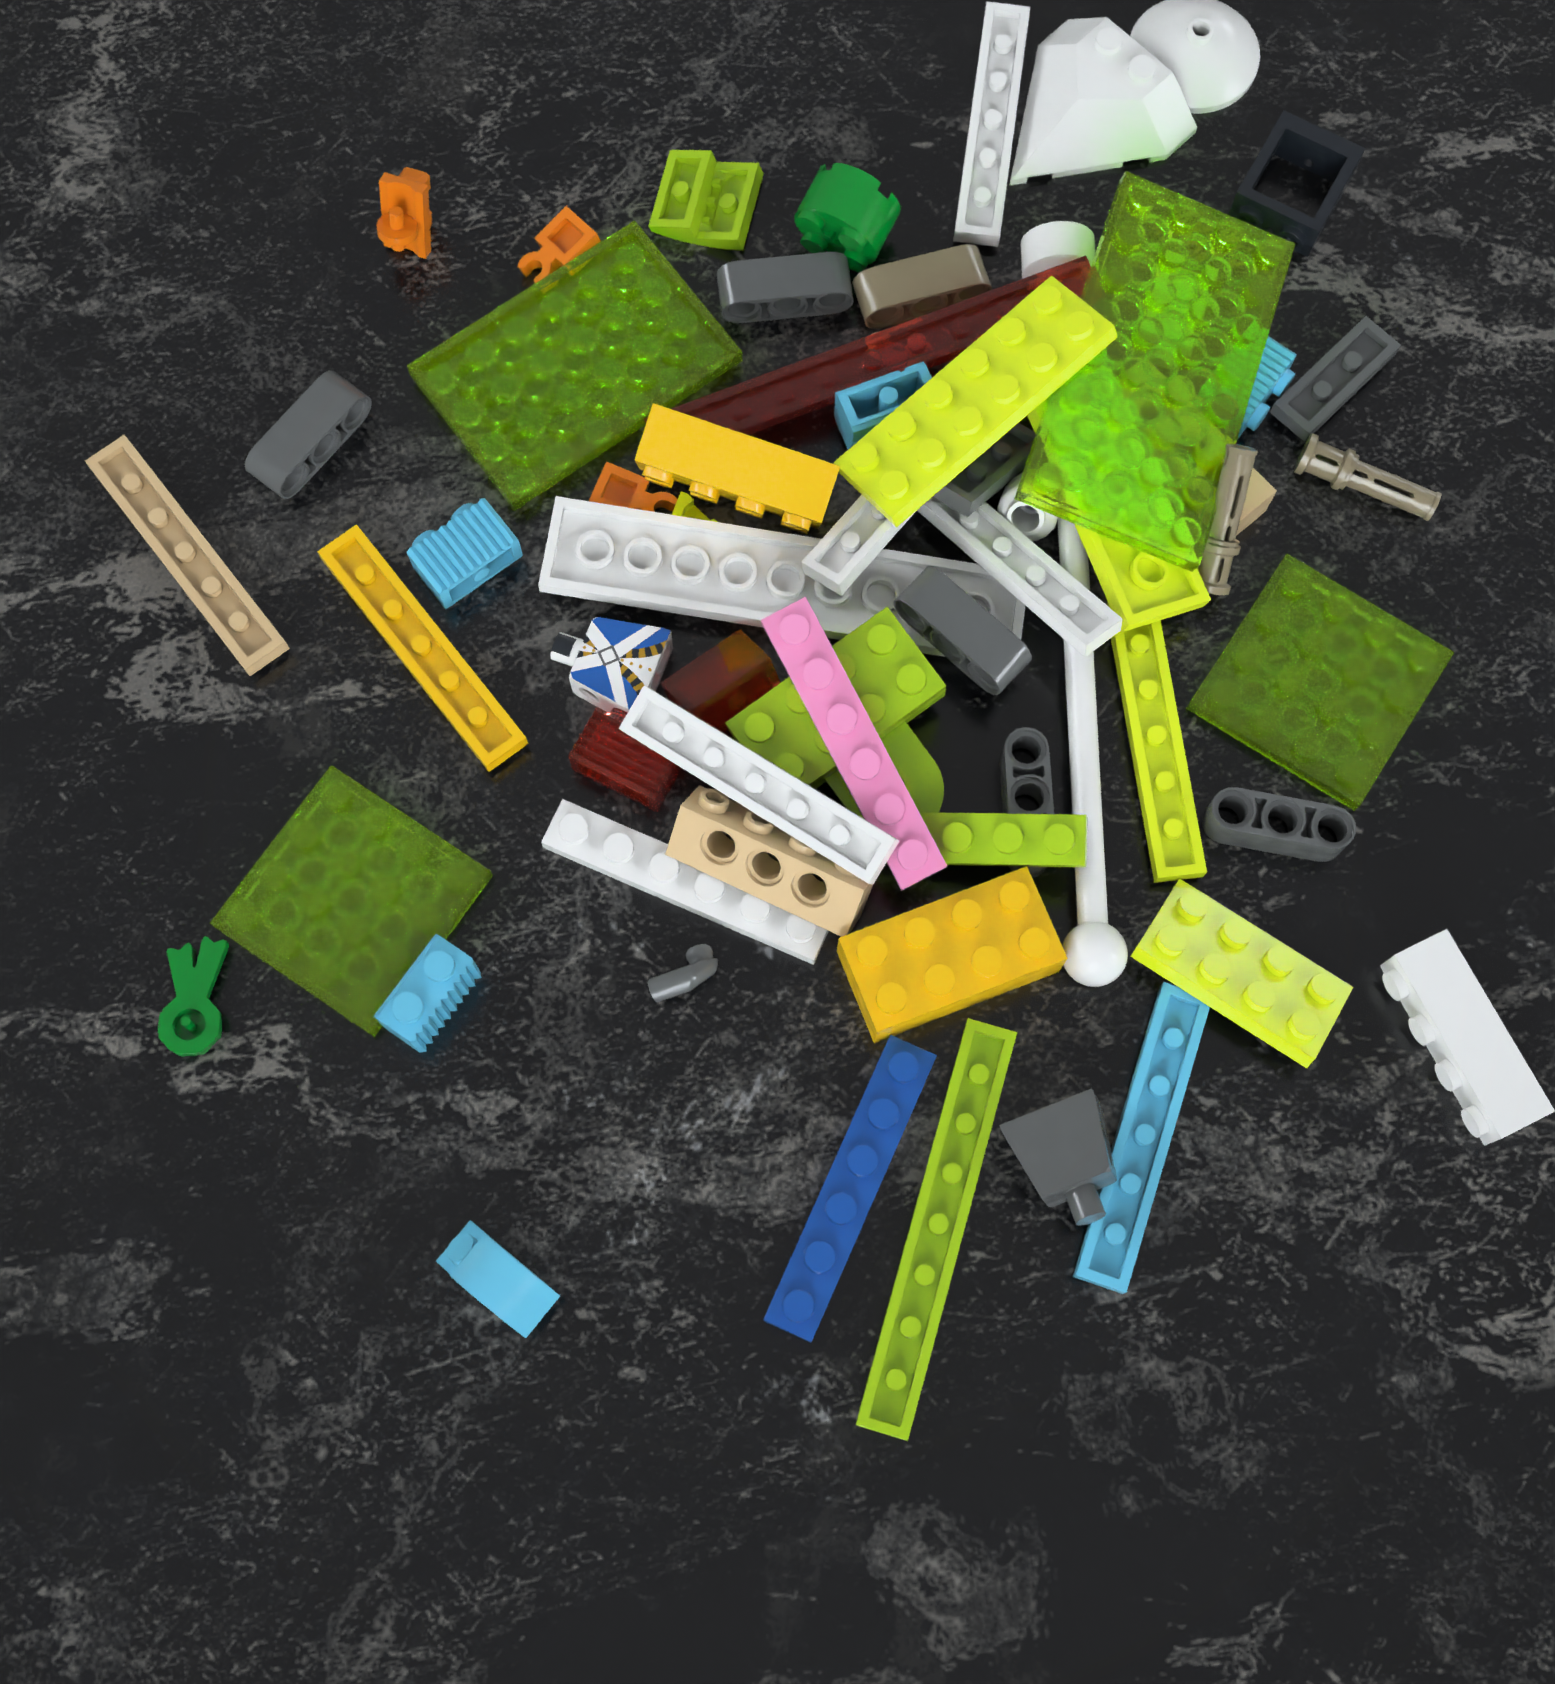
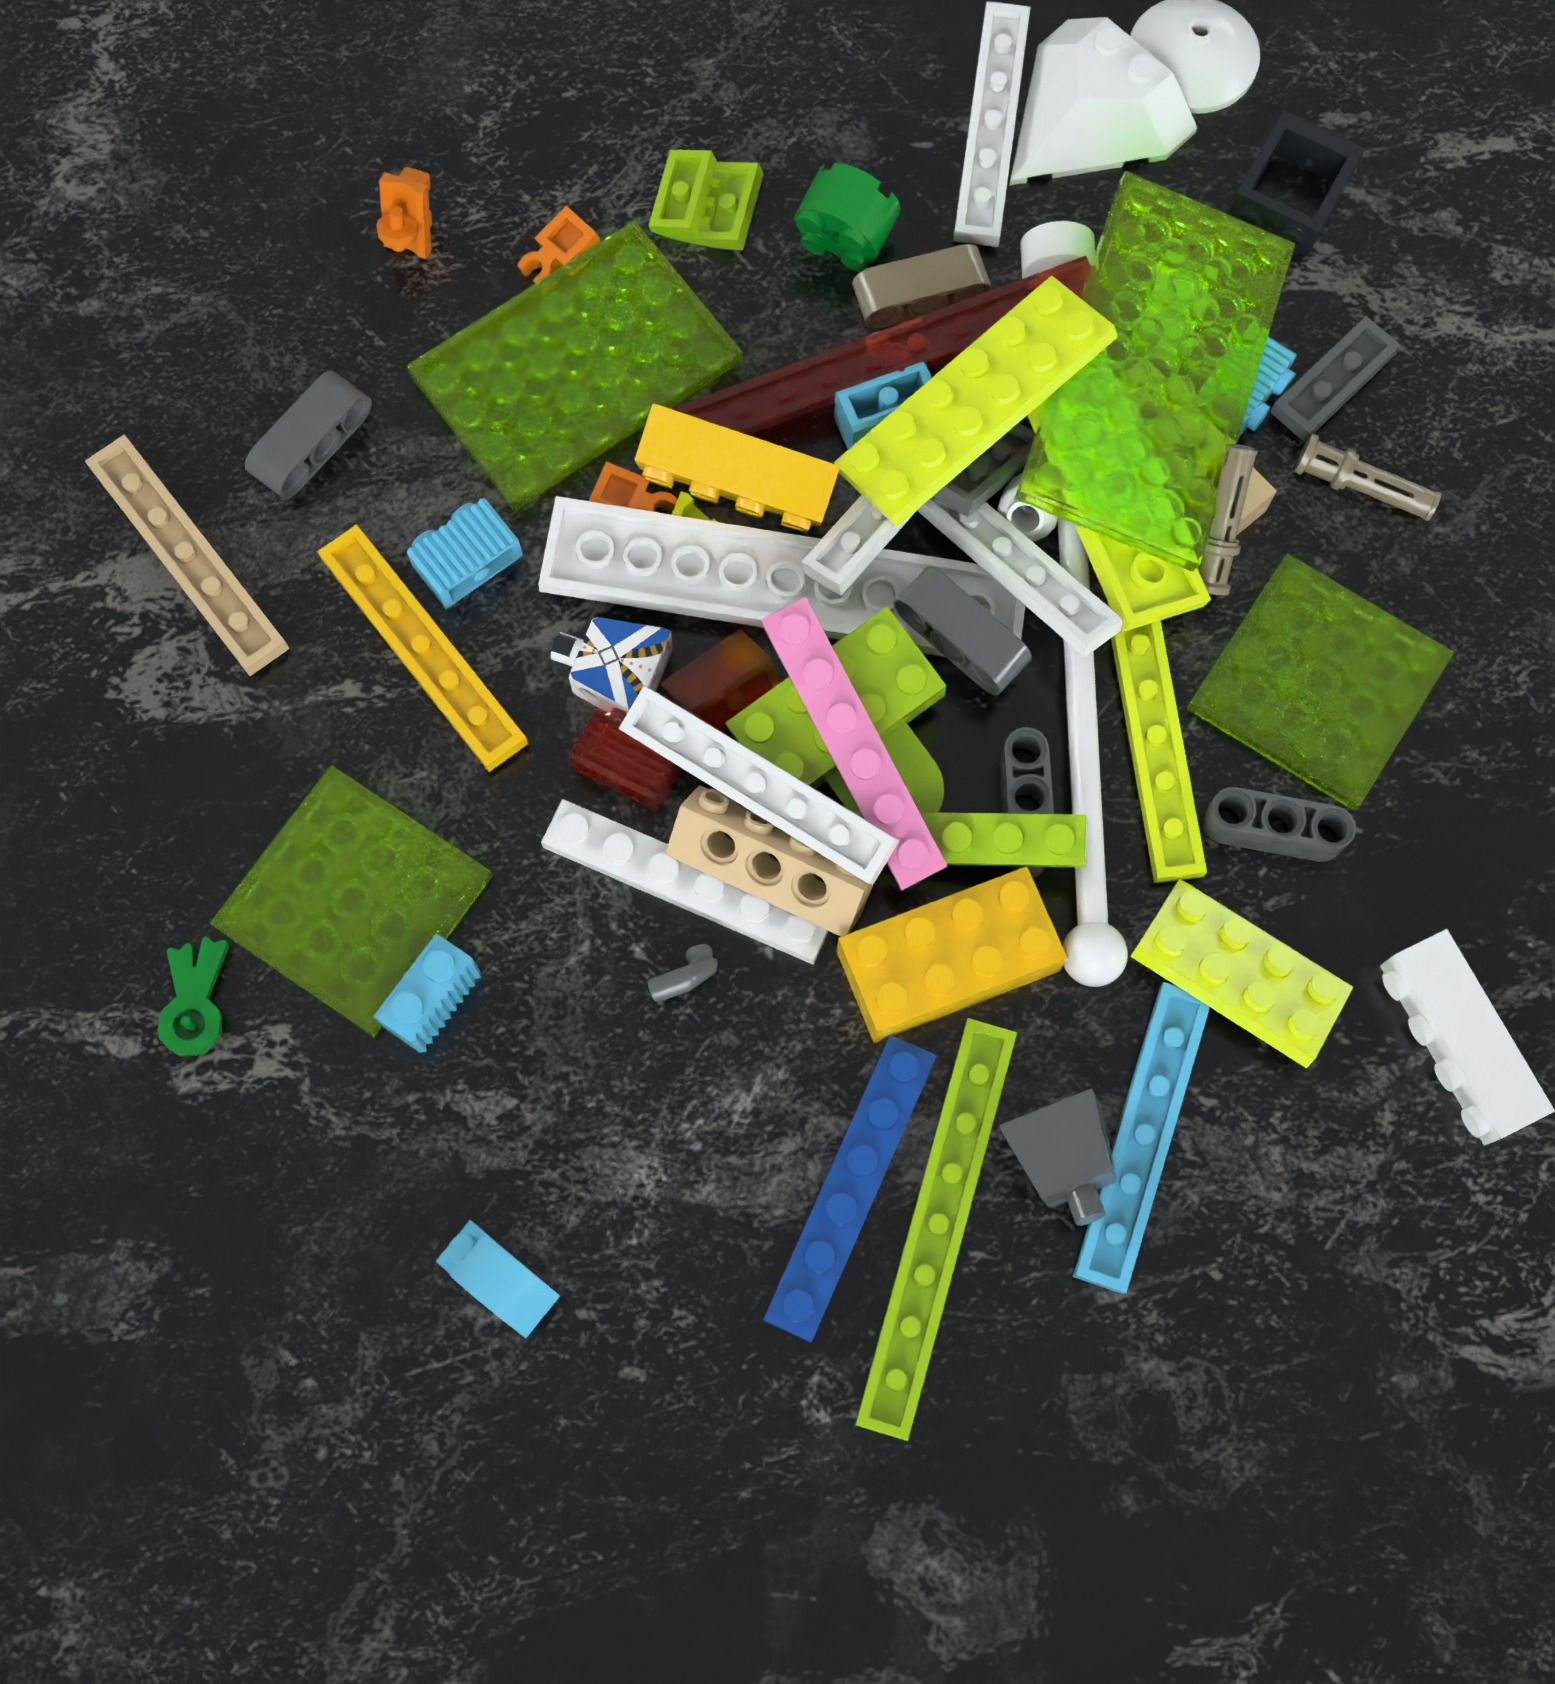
(784, 287): dark grey beam -> none

